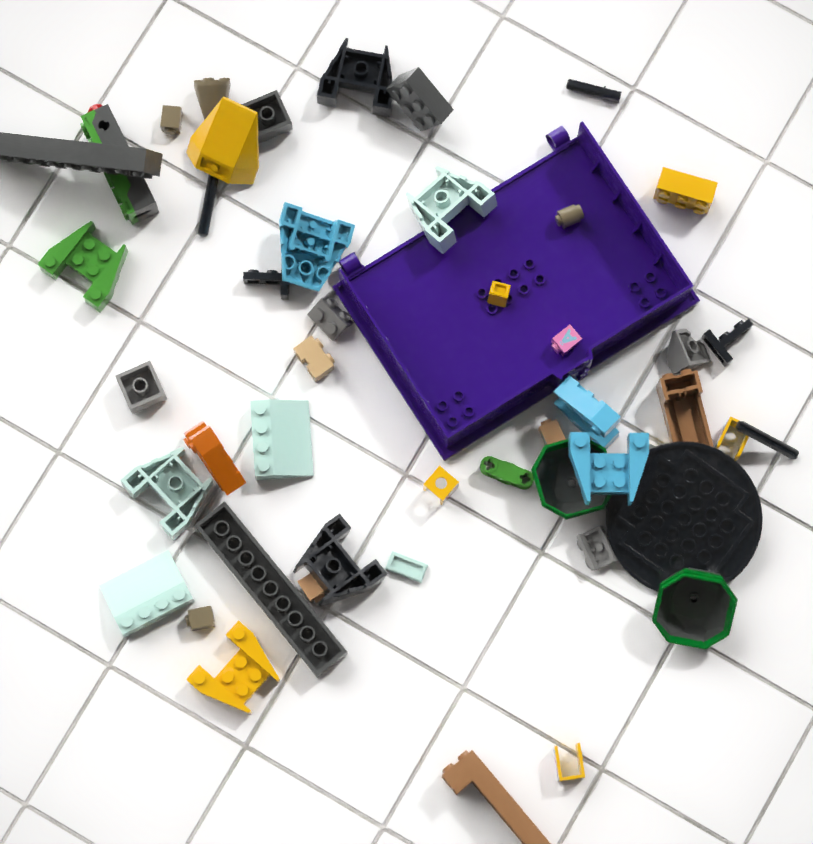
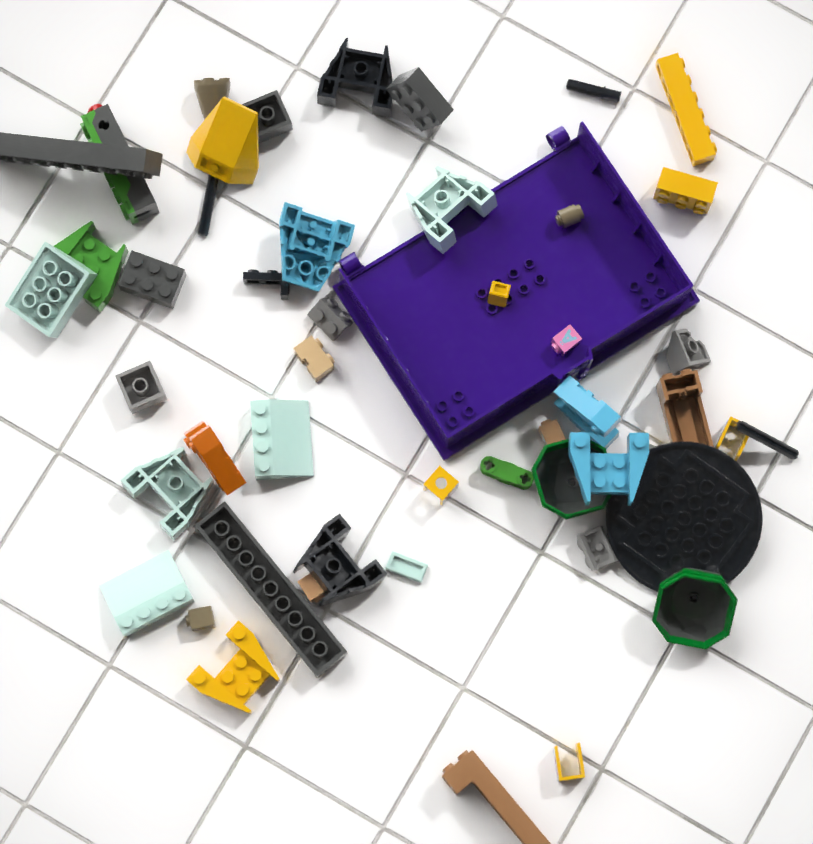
(50, 290): none -> light aqua slope
(152, 279): none -> dark grey brick
(171, 119): dark tan brick -> none
(685, 109): none -> yellow brick
(718, 346): black bracket -> none

